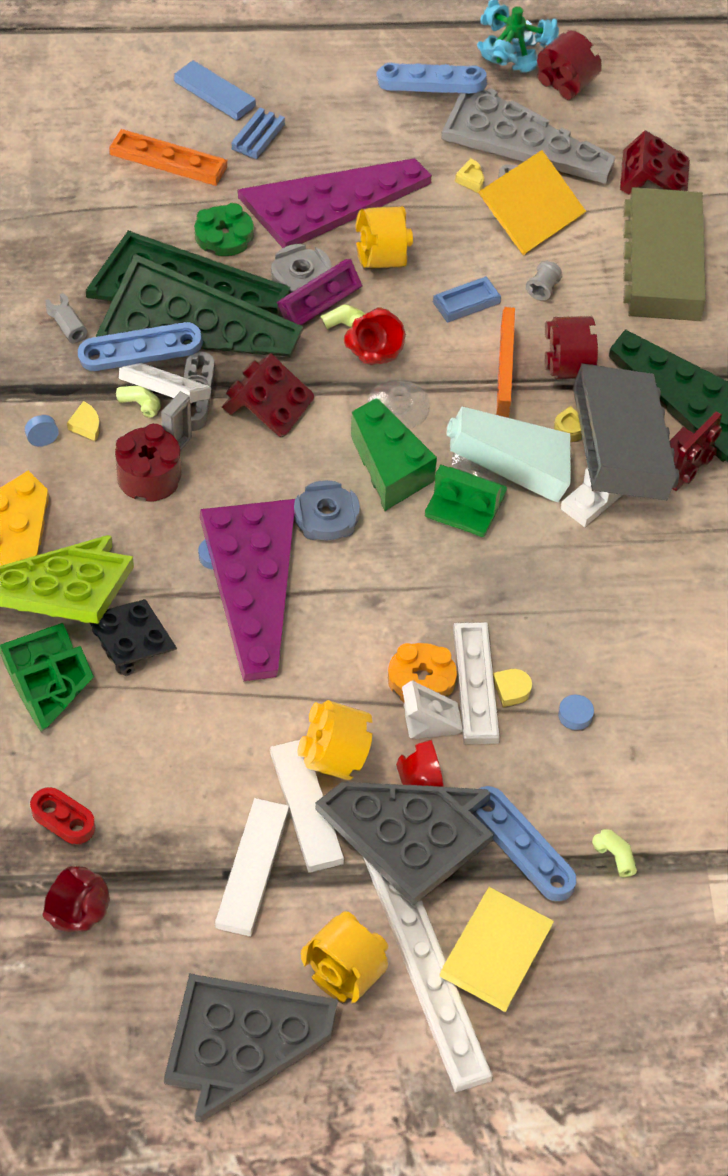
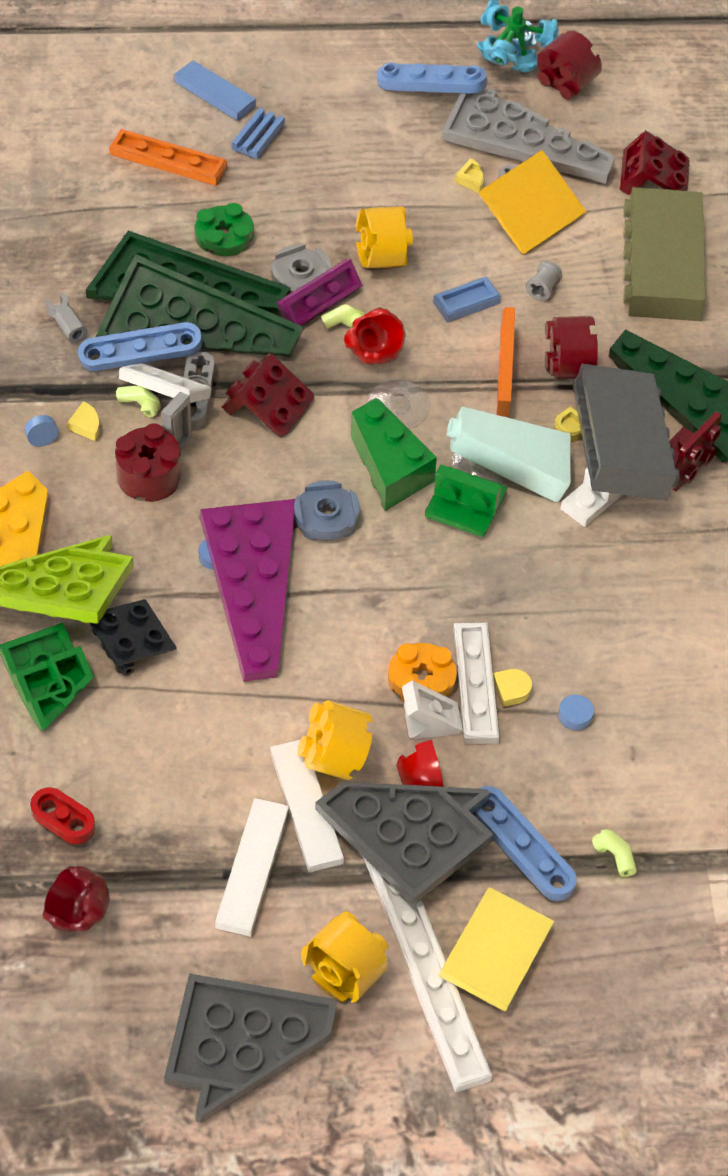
(316, 204): magenta wing -> none

